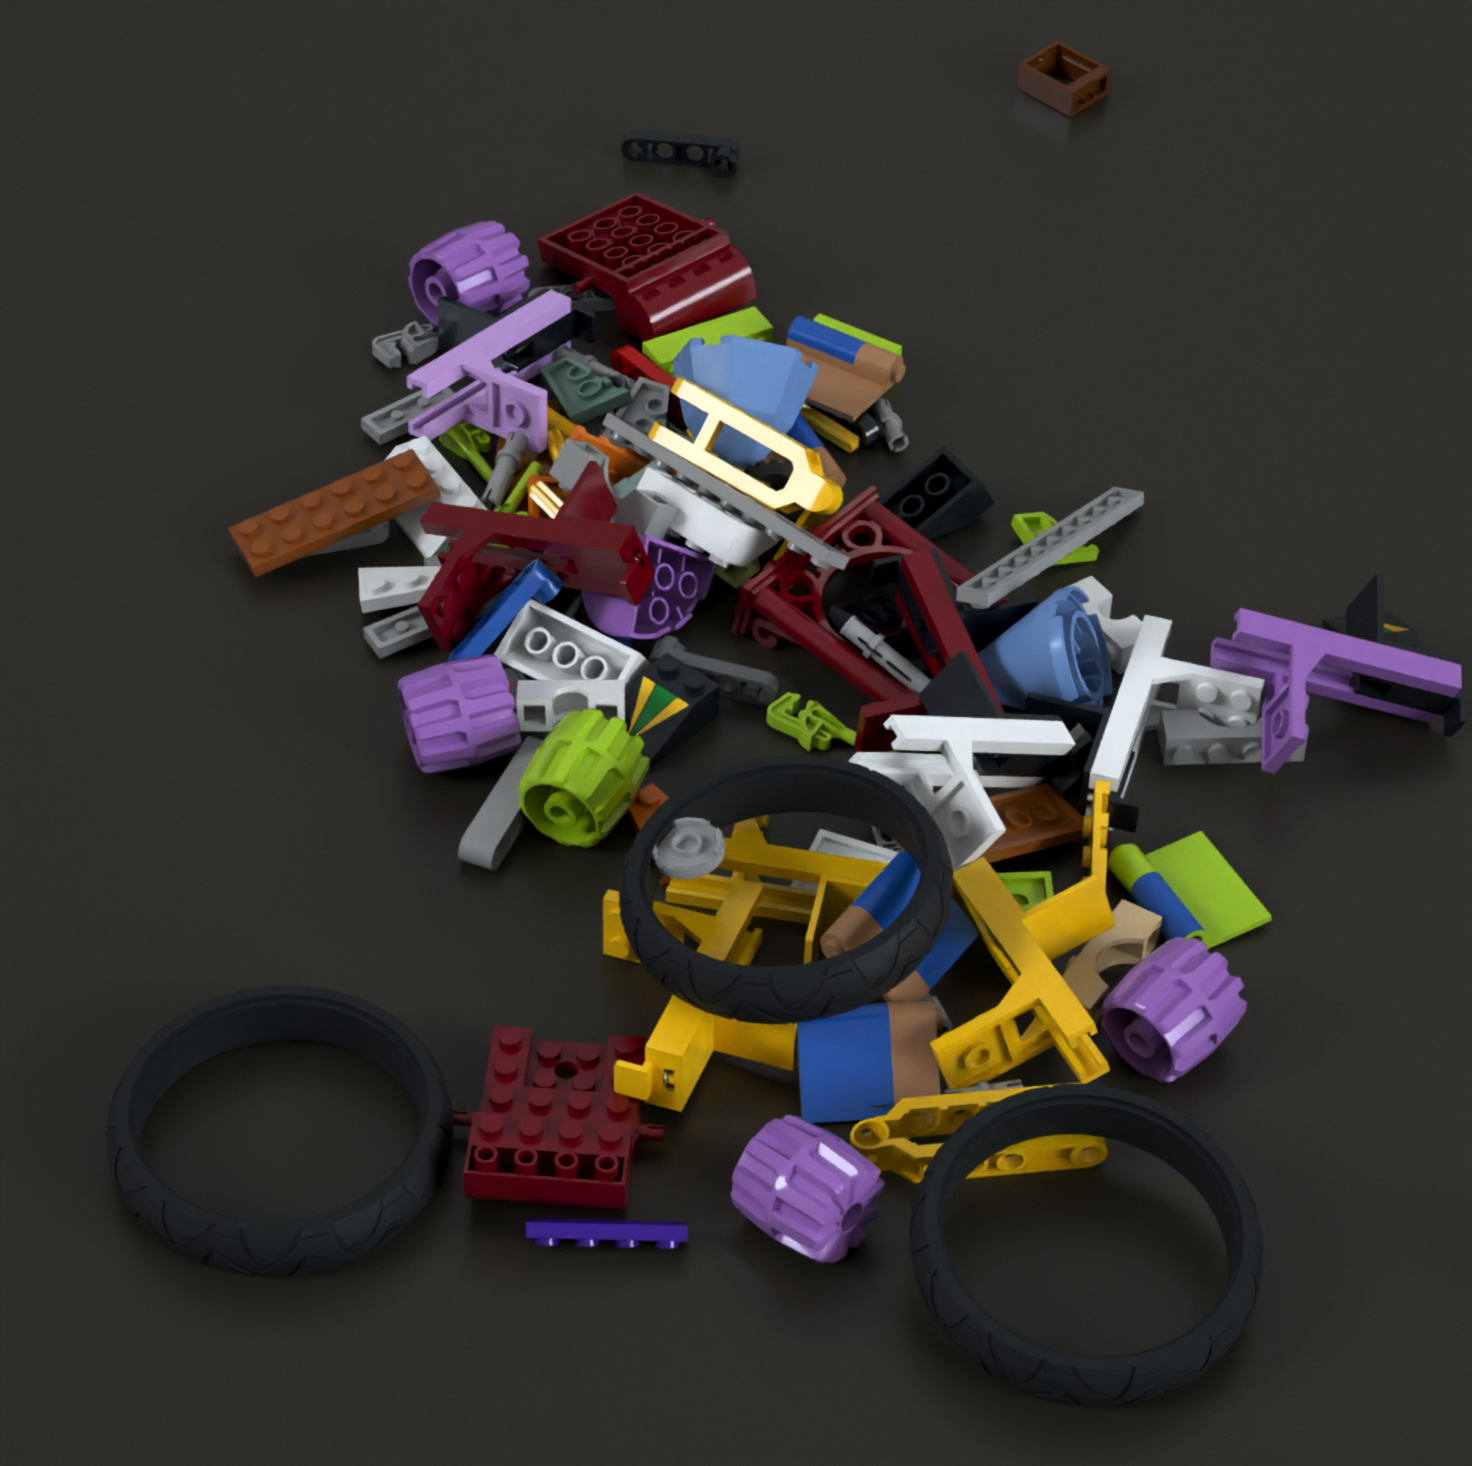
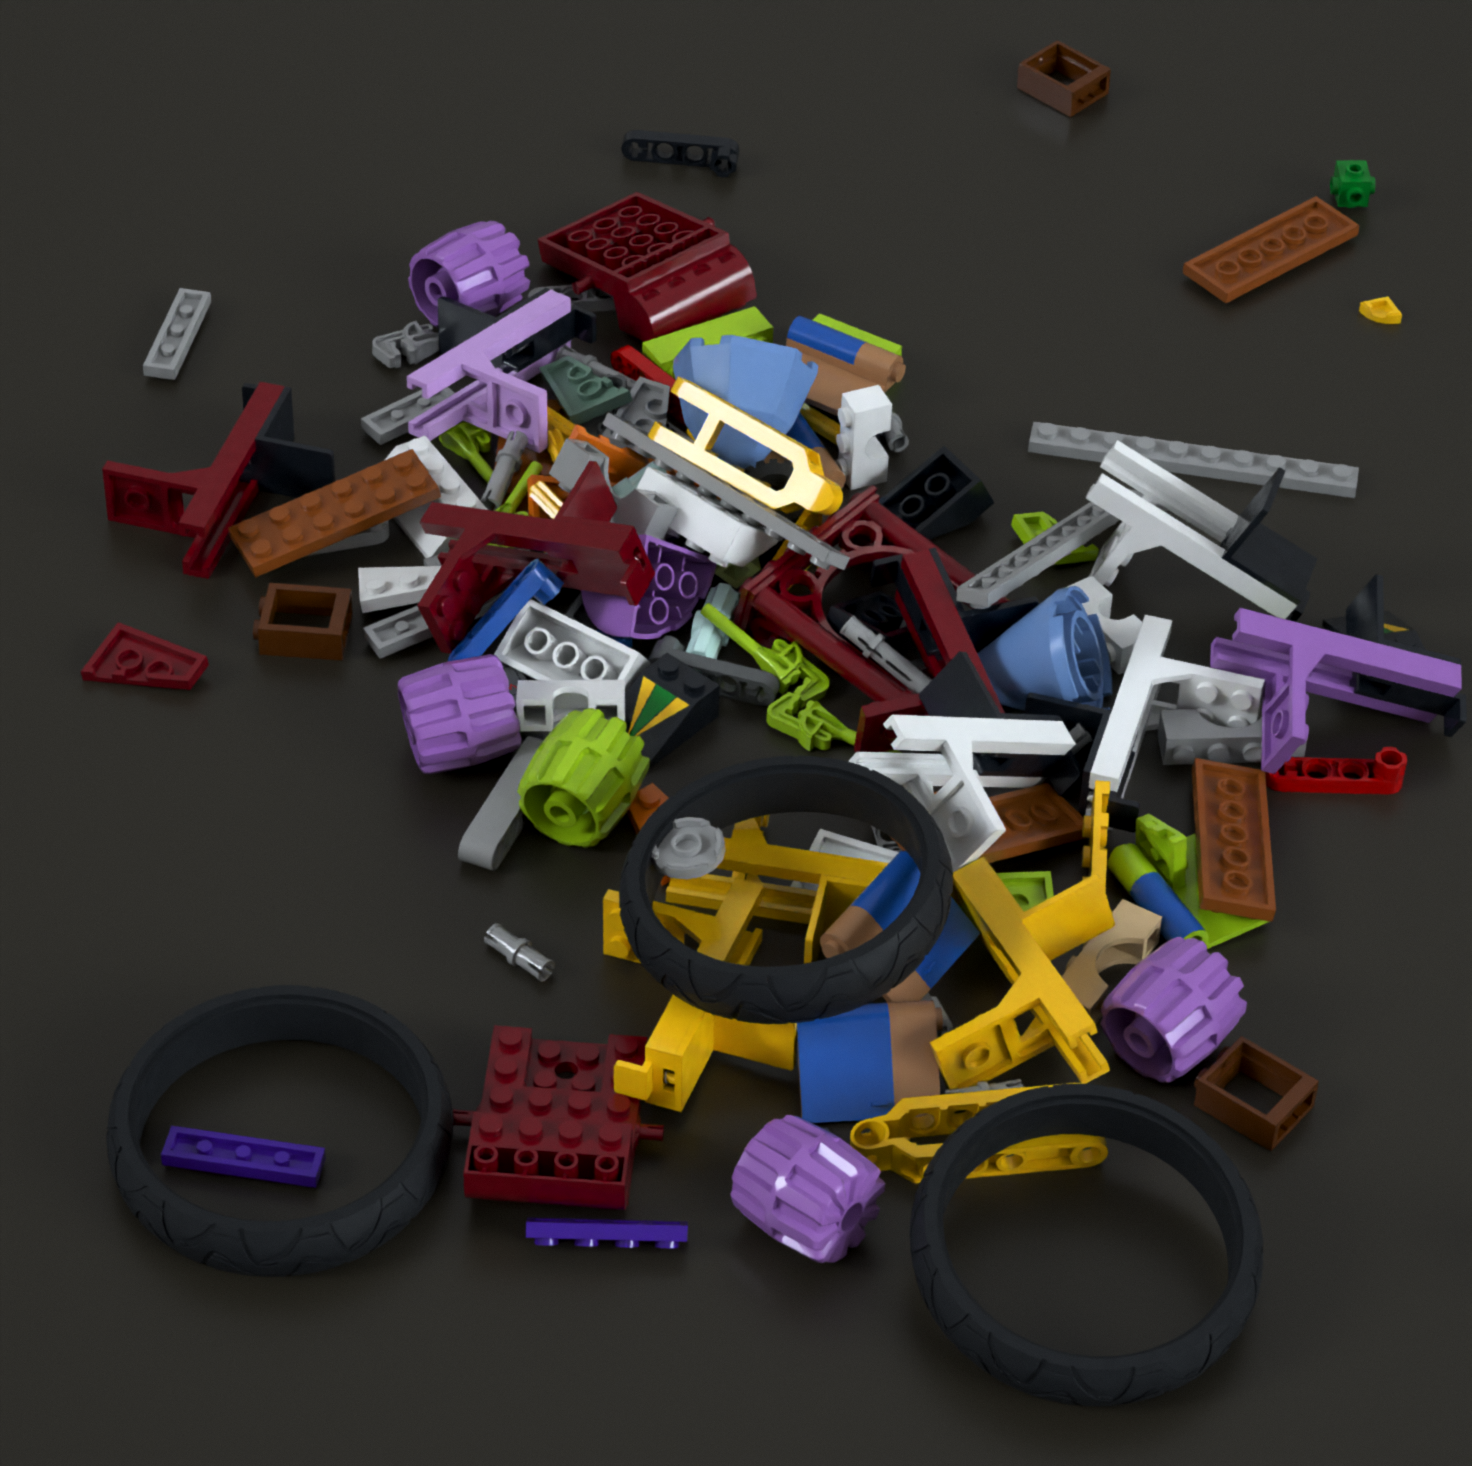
(143, 660): none -> dark red wing
(177, 334): none -> light grey plate
(243, 1156): none -> dark purple plate
(252, 459): none -> dark red piece
(304, 640): none -> reddish brown window
(519, 952): none -> light grey pin
(705, 636): none -> light aqua piece
(782, 660): none -> lime piece
(860, 454): none -> white arch
(1163, 848): none -> lime wing
(1198, 459): none -> light grey plate
(1233, 840): none -> dark orange plate
(1244, 1056): none -> reddish brown window
(1250, 555): none -> white piece
(1270, 249): none -> dark orange plate
(1352, 183): none -> green brick
(1381, 311): none -> yellow tile
(1386, 772): none -> red beam

